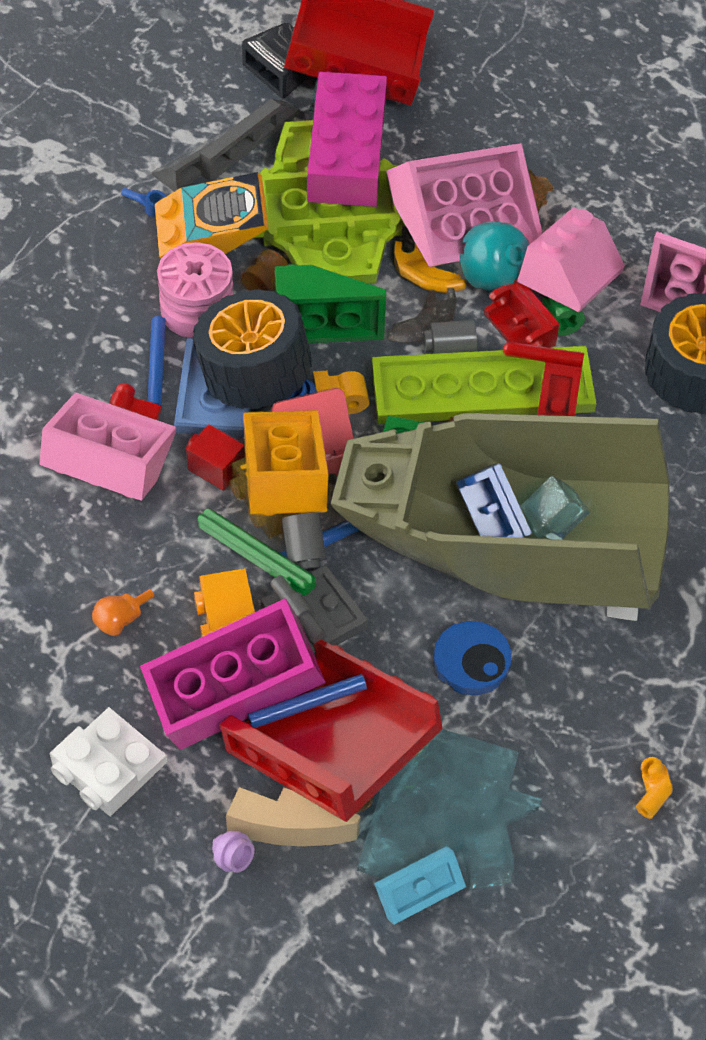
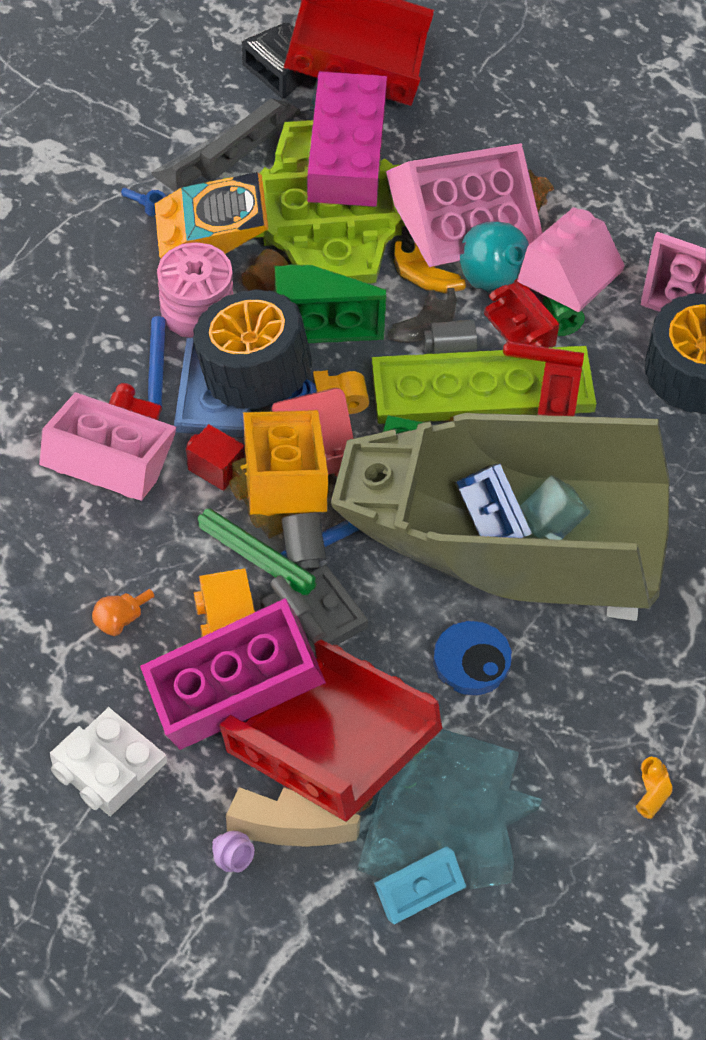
(307, 701): blue bar -> none

